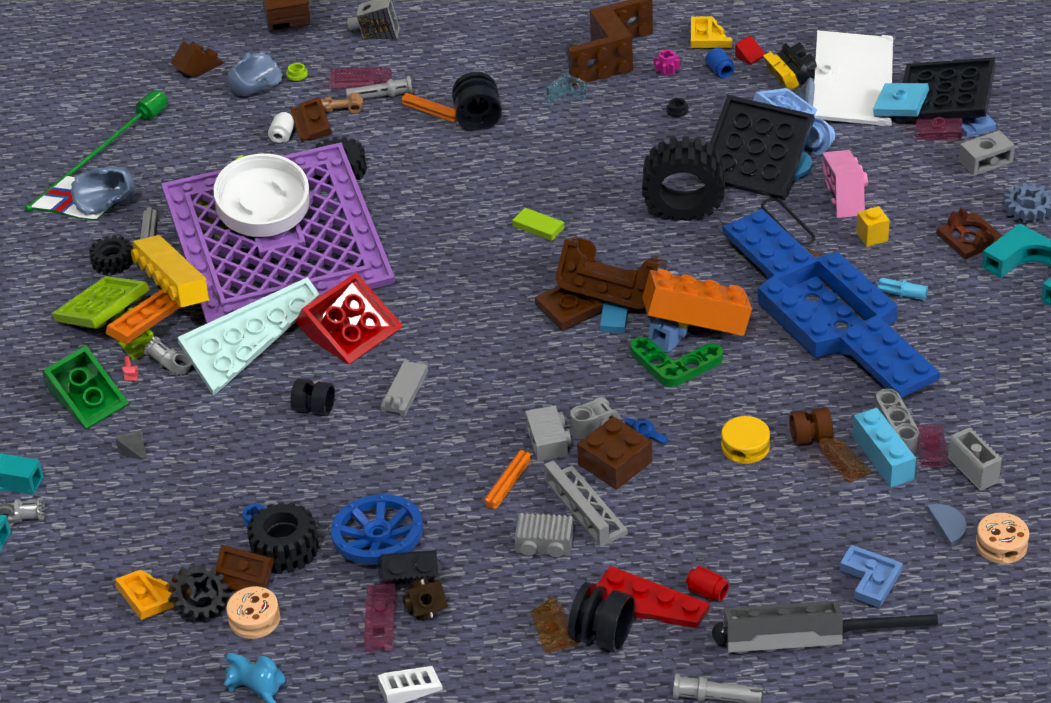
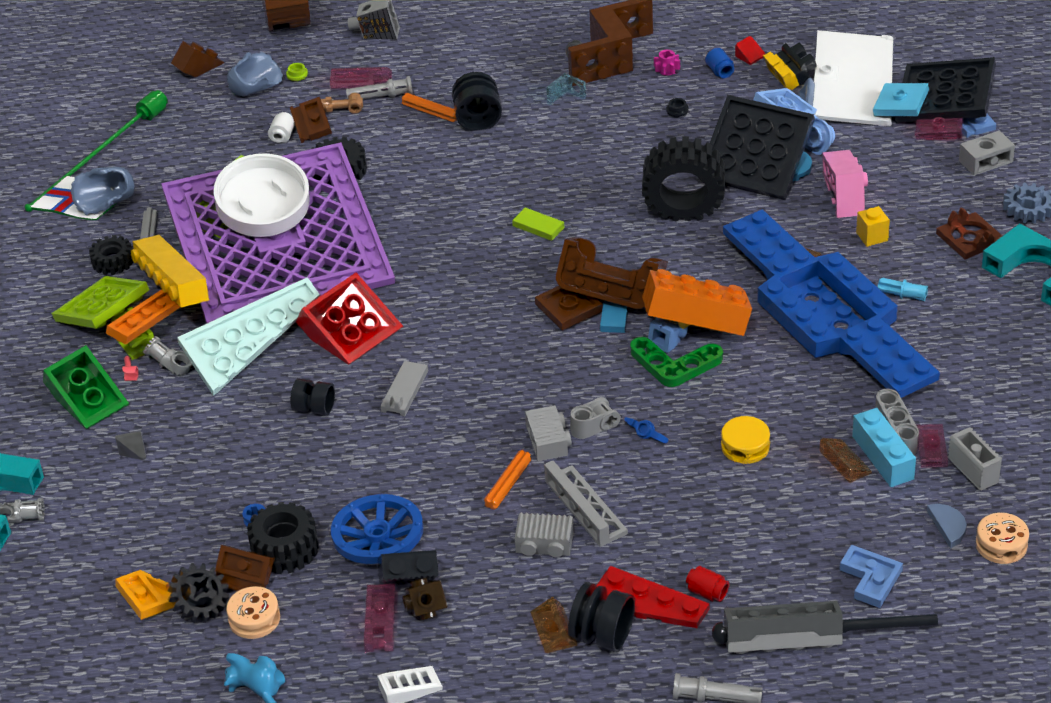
(614, 452): reddish brown piece -> none
(708, 34): yellow wing -> none
(793, 215): black piece -> none
(810, 425): reddish brown wheel -> none

